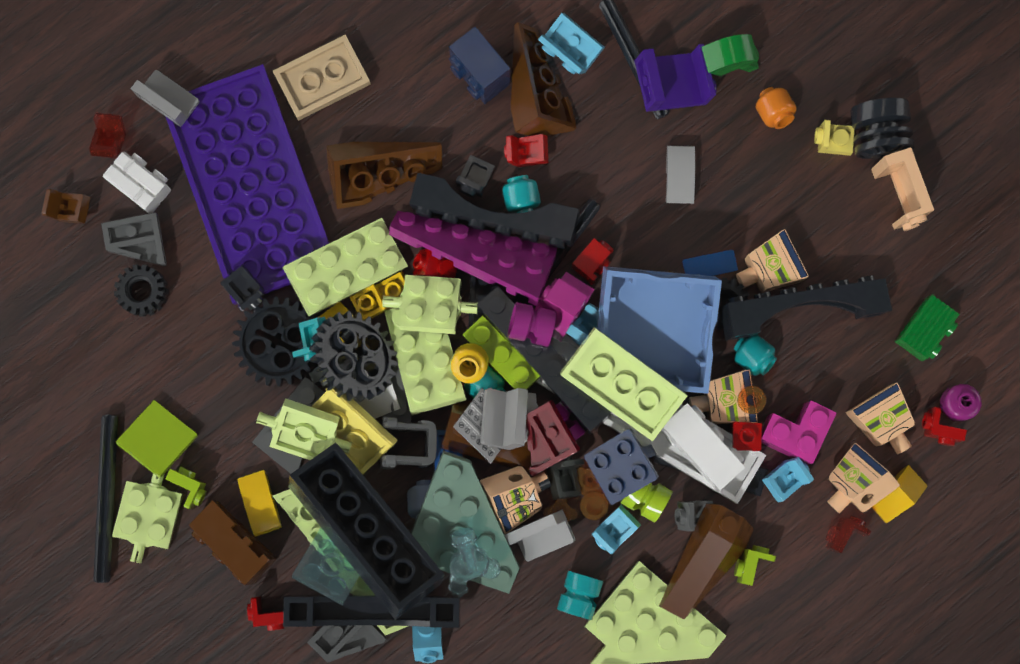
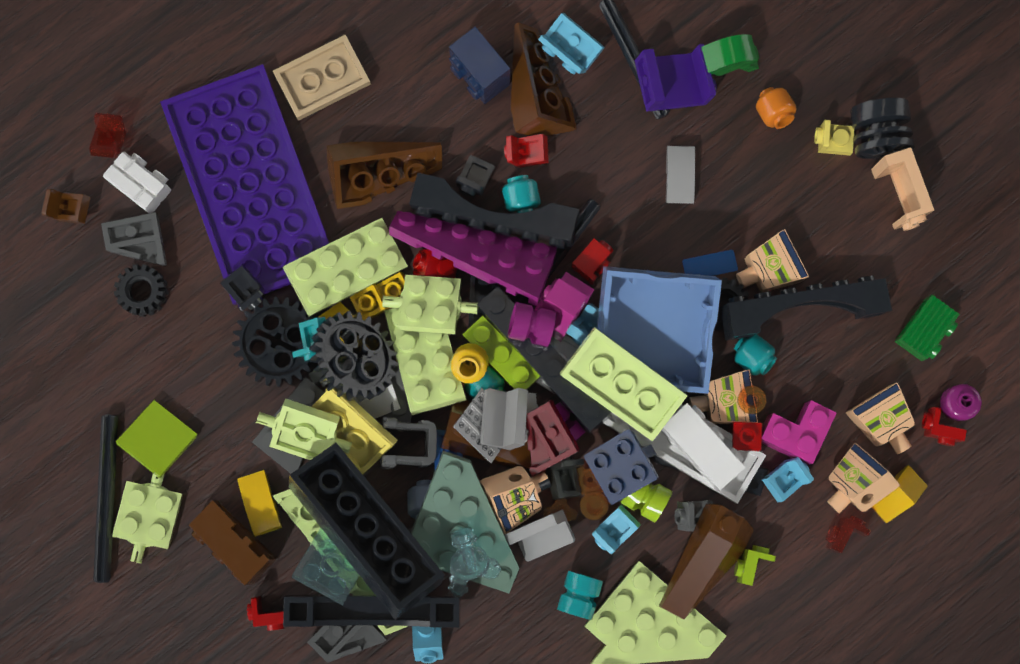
(166, 97): light grey panel -> none
(186, 479): lime bracket -> none

